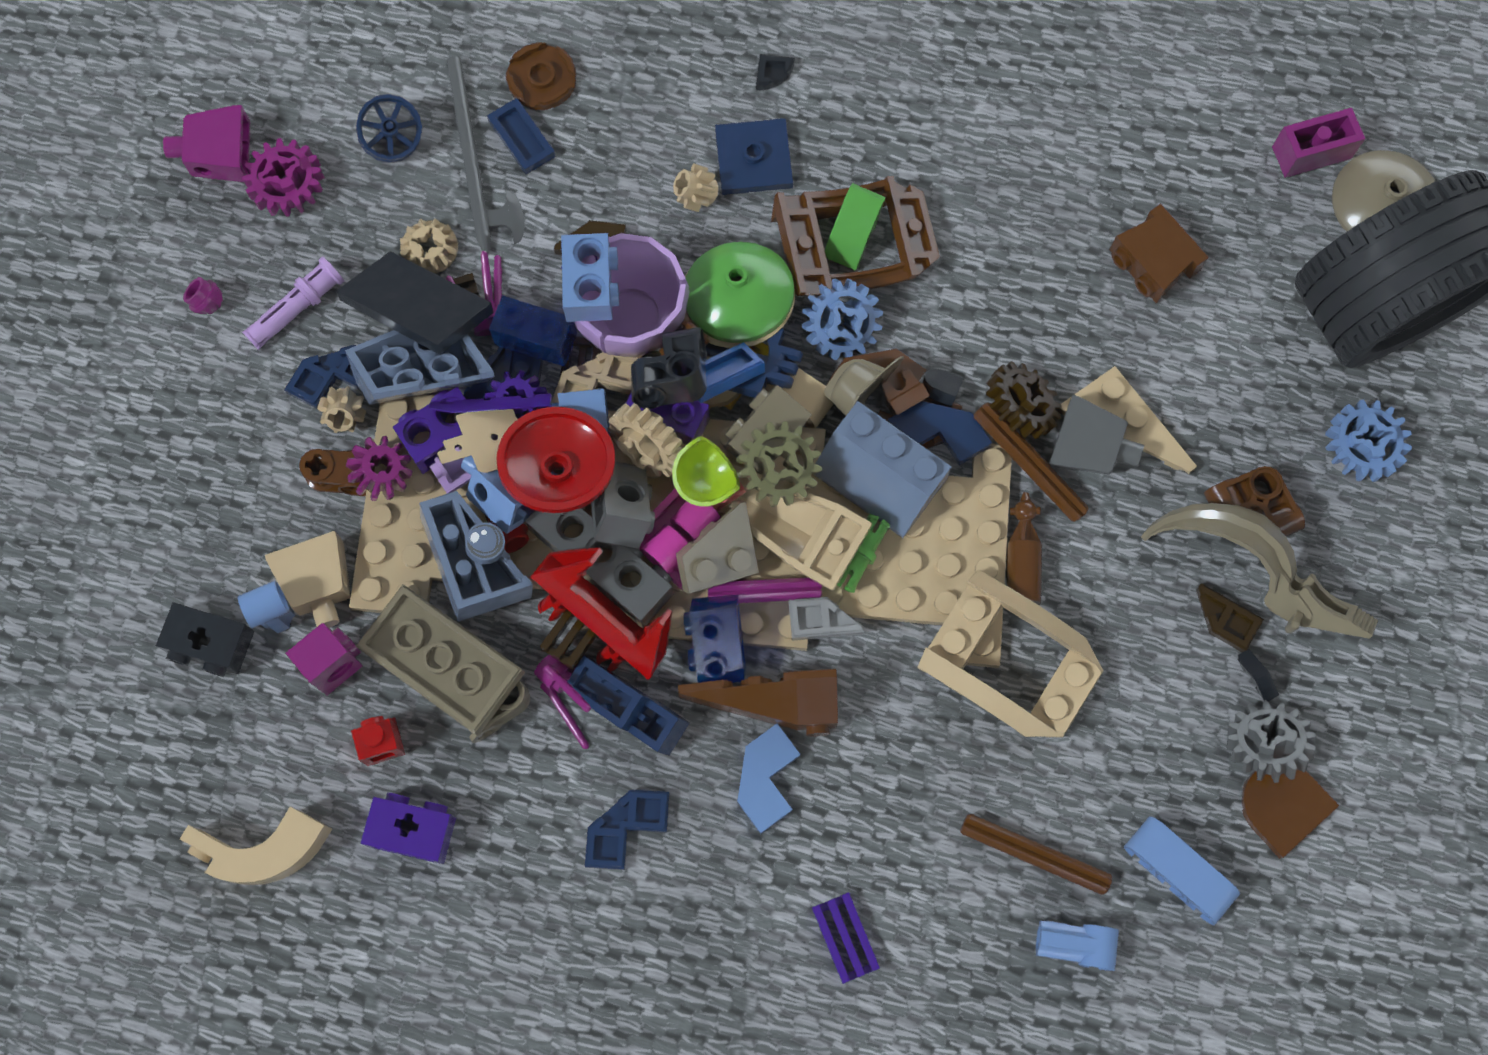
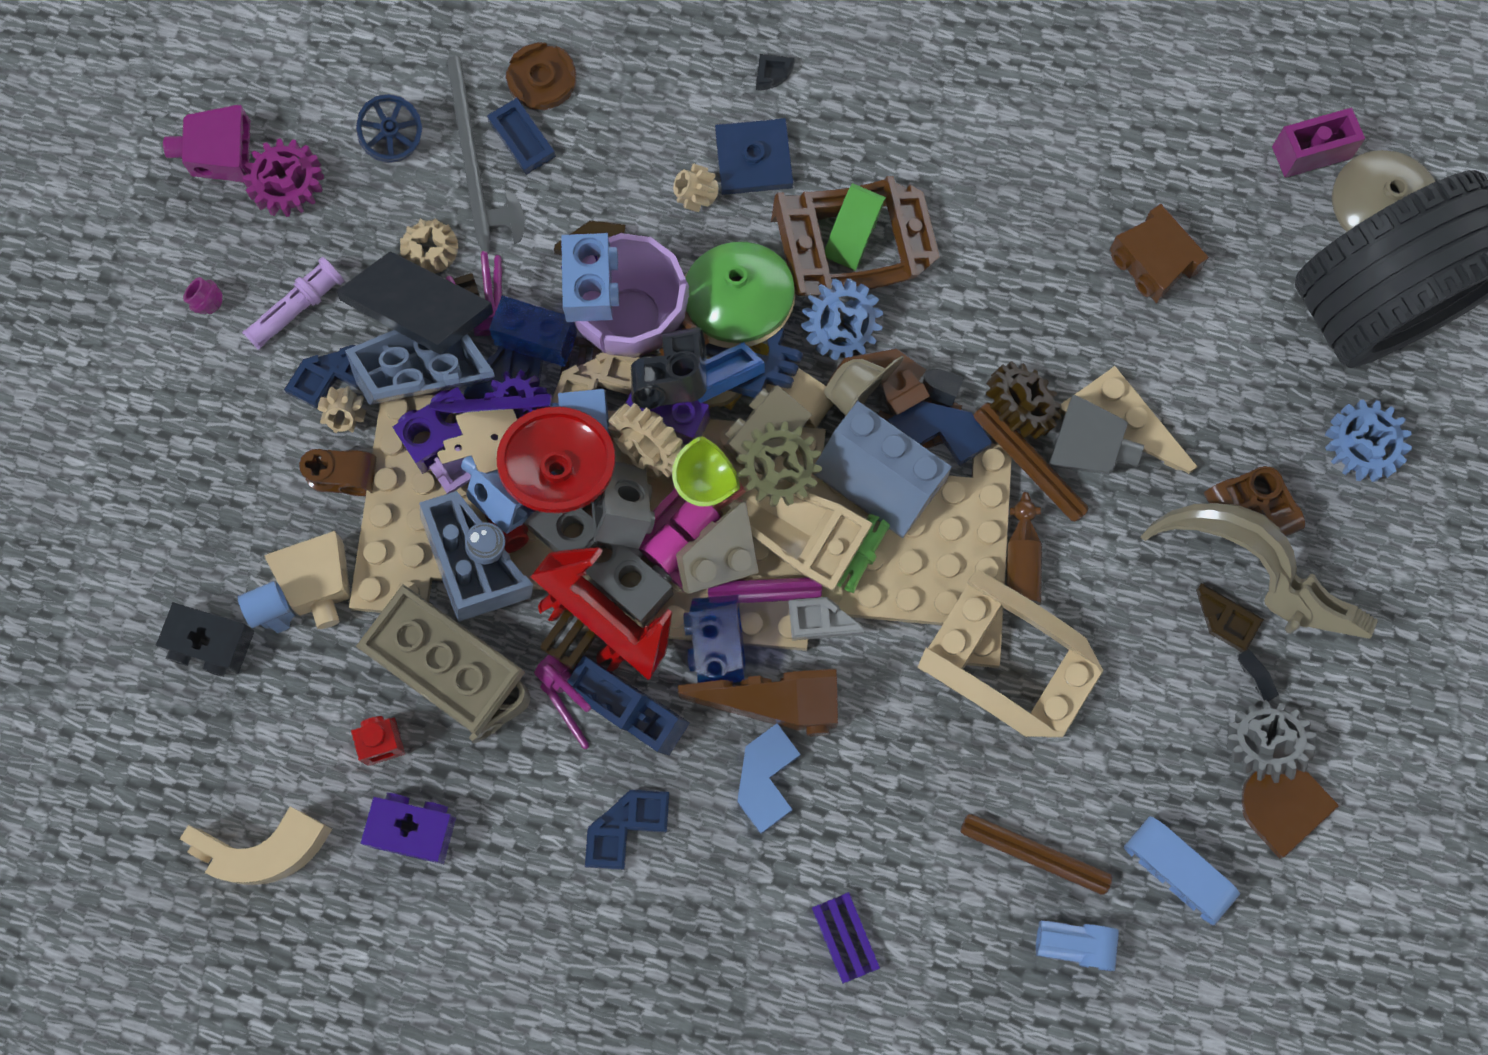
(325, 658): magenta brick -> none
(373, 456): magenta gear -> none

